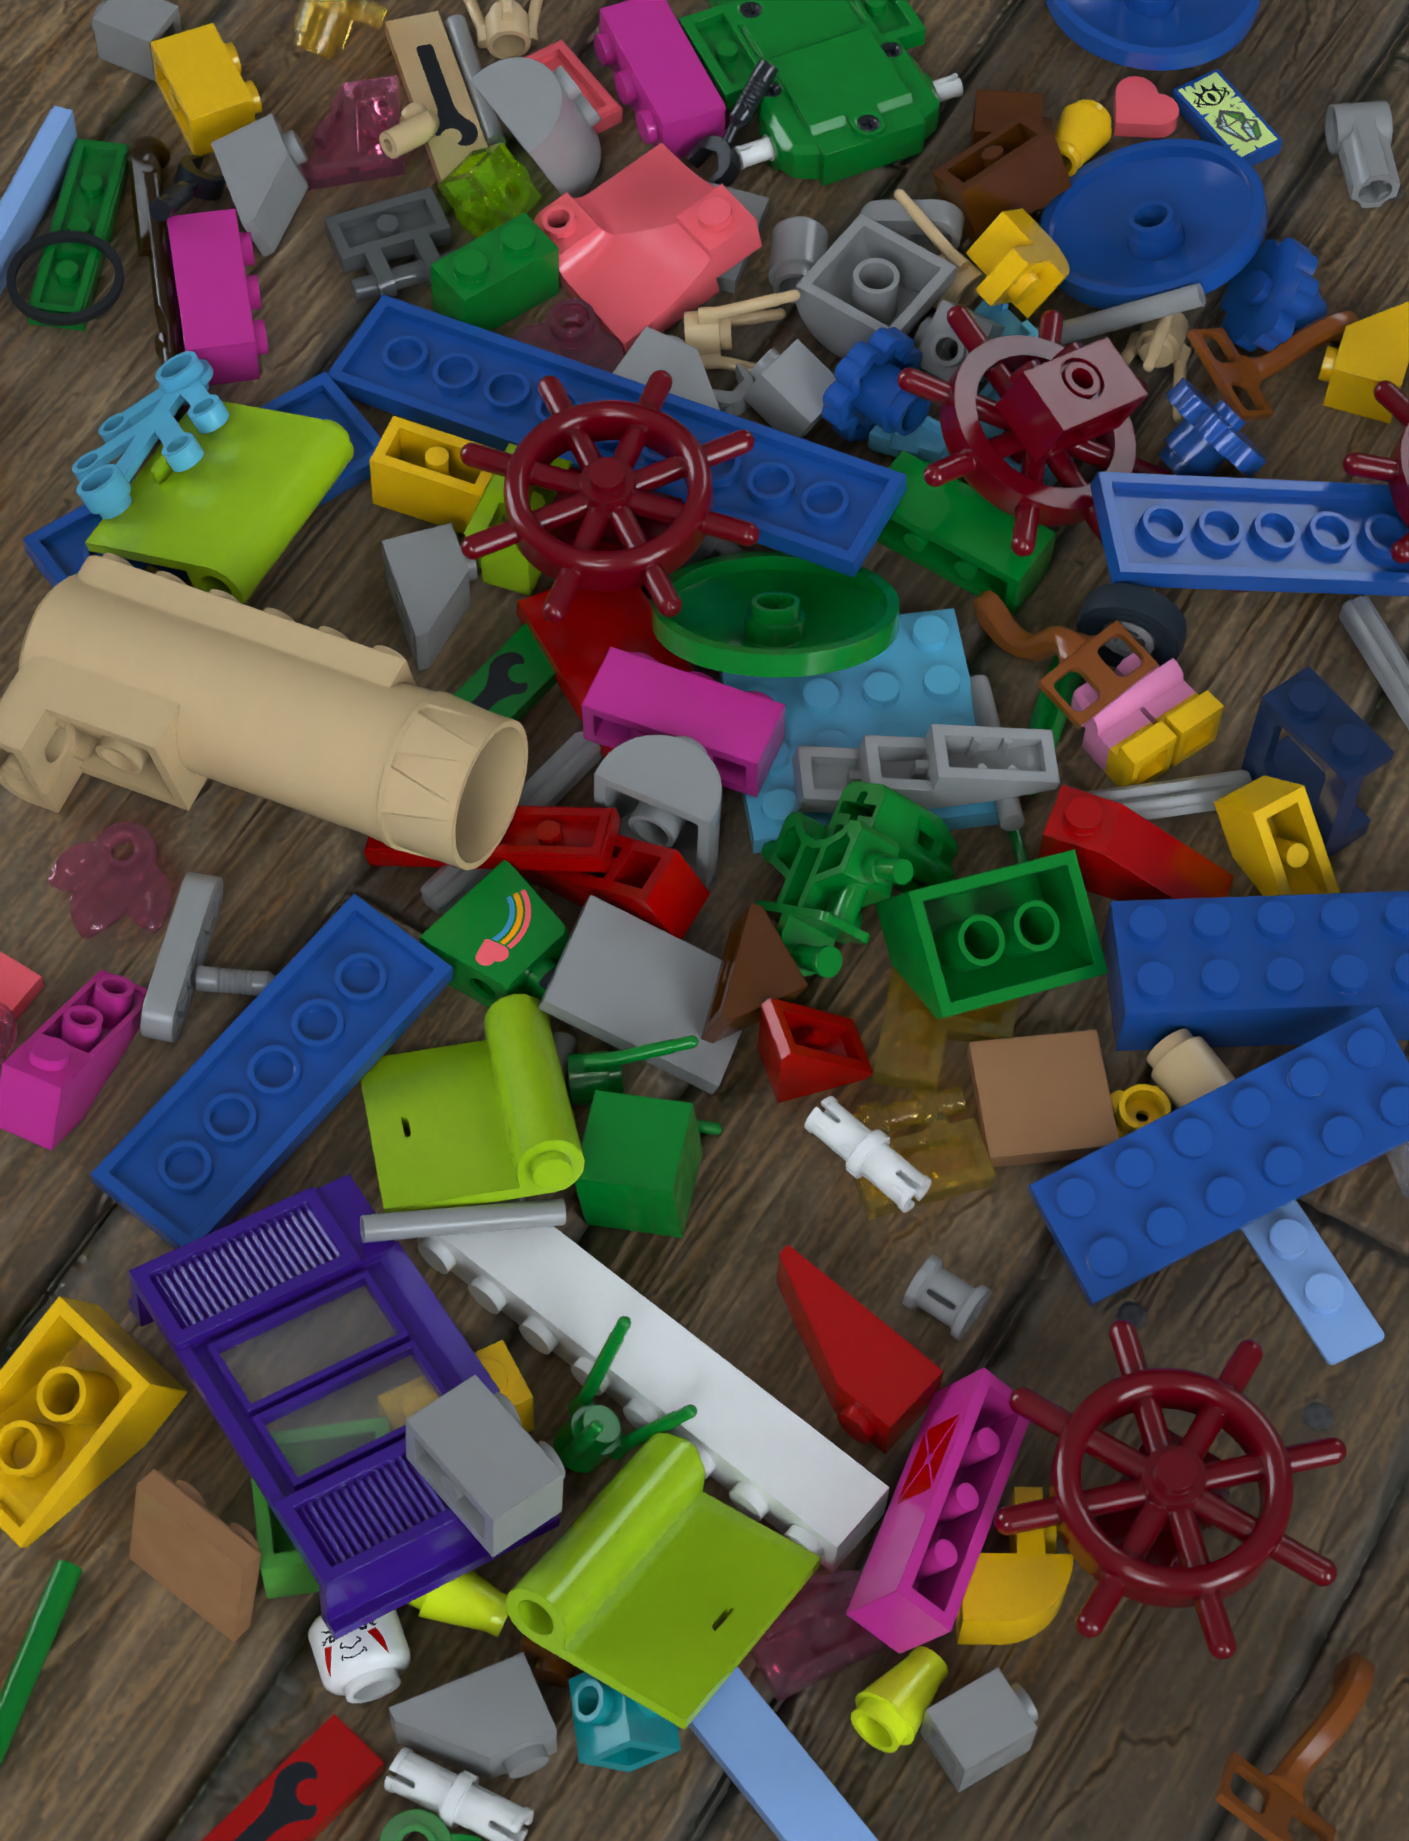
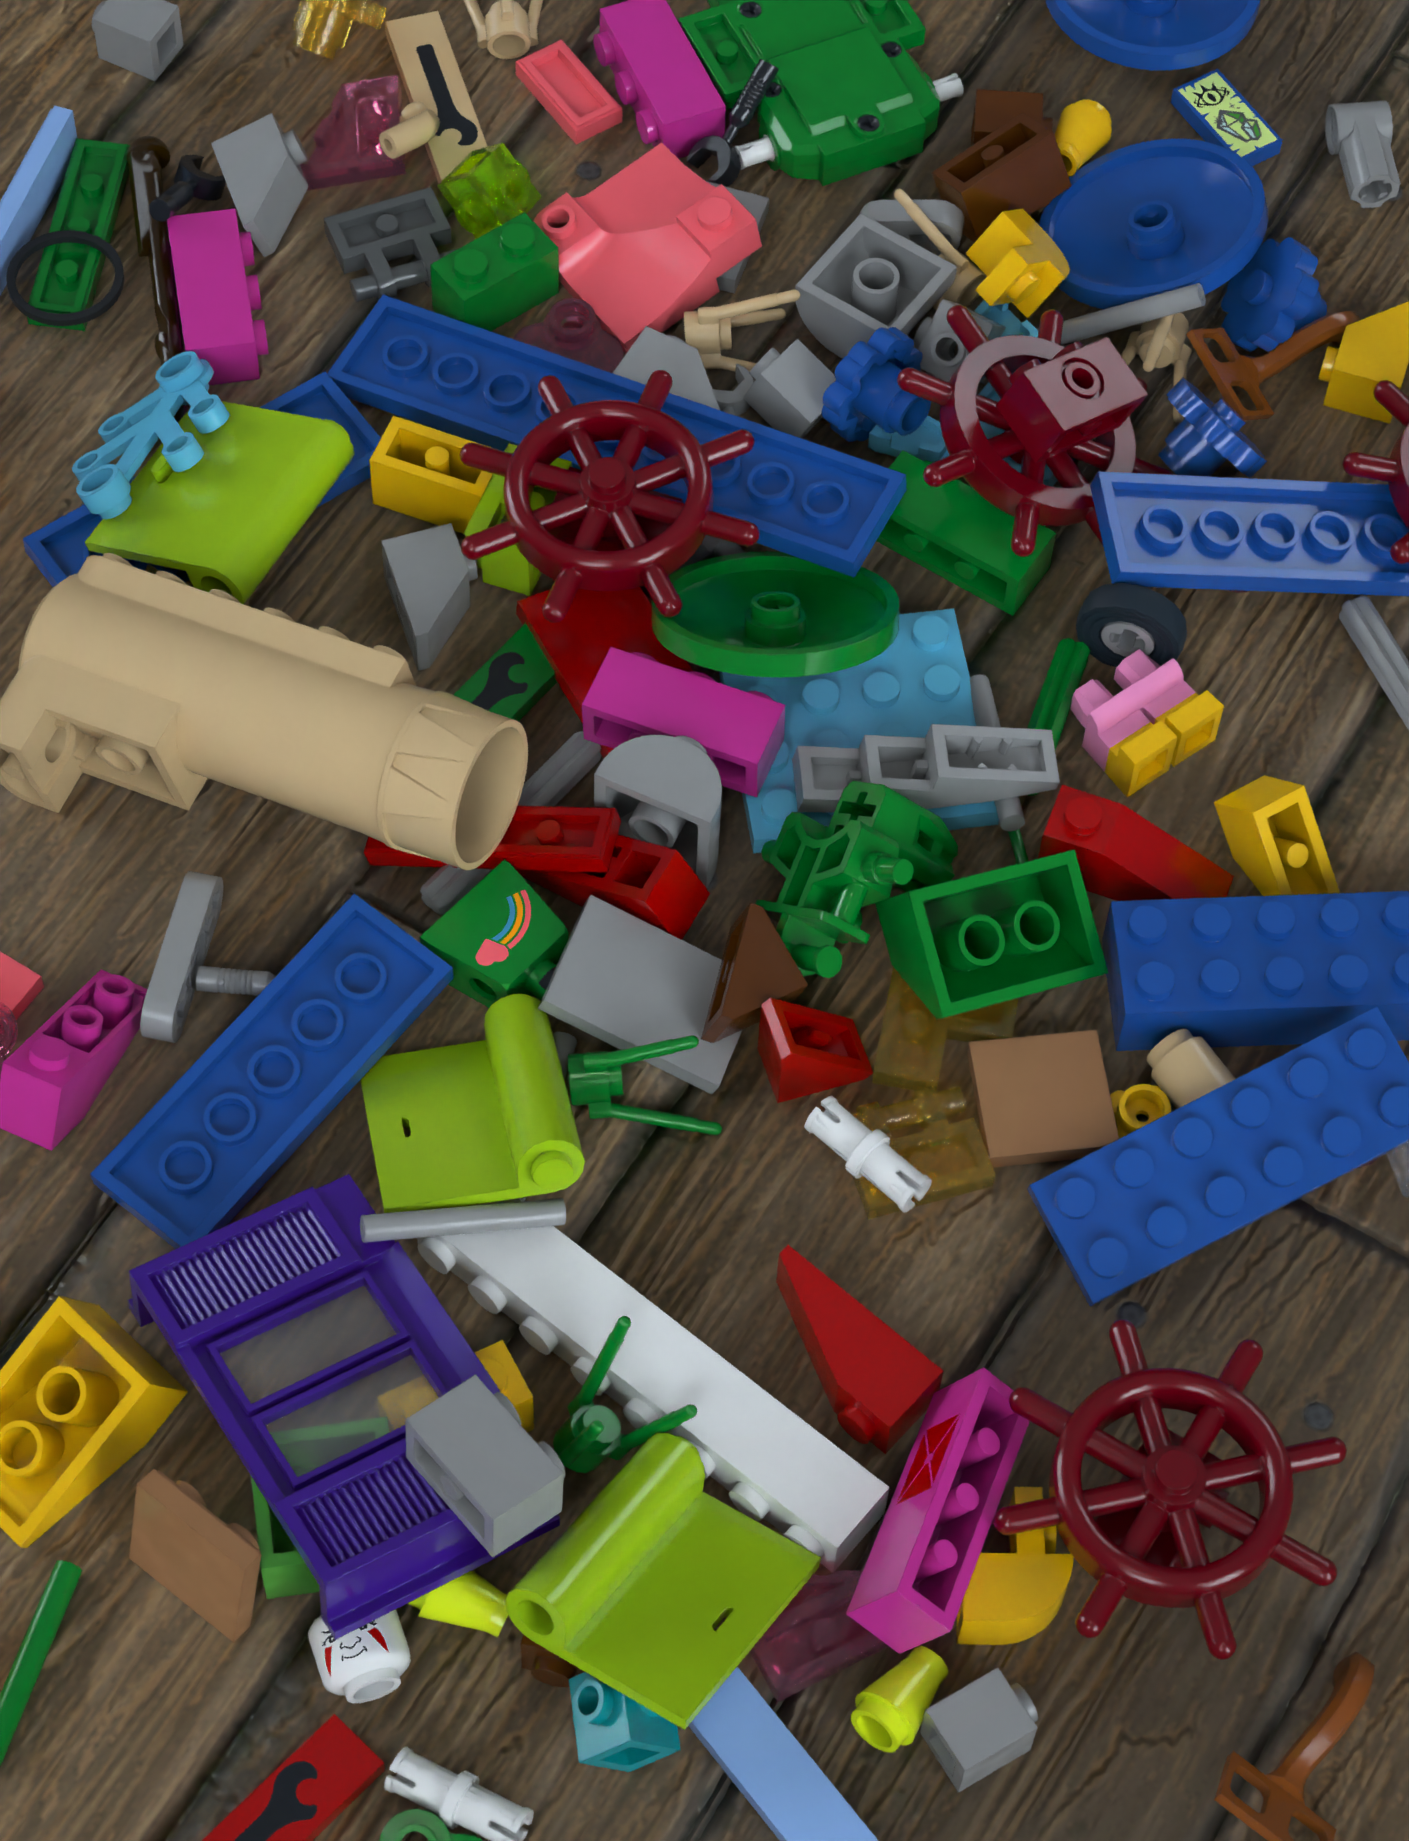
(110, 887): clear pink plate -> none
(204, 86): yellow brick -> none
(469, 66): light grey bar -> none
(481, 1722): light grey slope -> none
(546, 118): light grey brick -> none
(639, 1163): green head -> none
(794, 250): light grey brick -> none
(946, 1297): light grey bush -> none
(1074, 651): dark orange piece -> none
(1142, 110): coral tile -> none
(1176, 795): light grey axle -> none
(1313, 1283): light blue piece -> none
(1332, 737): dark blue window -> none

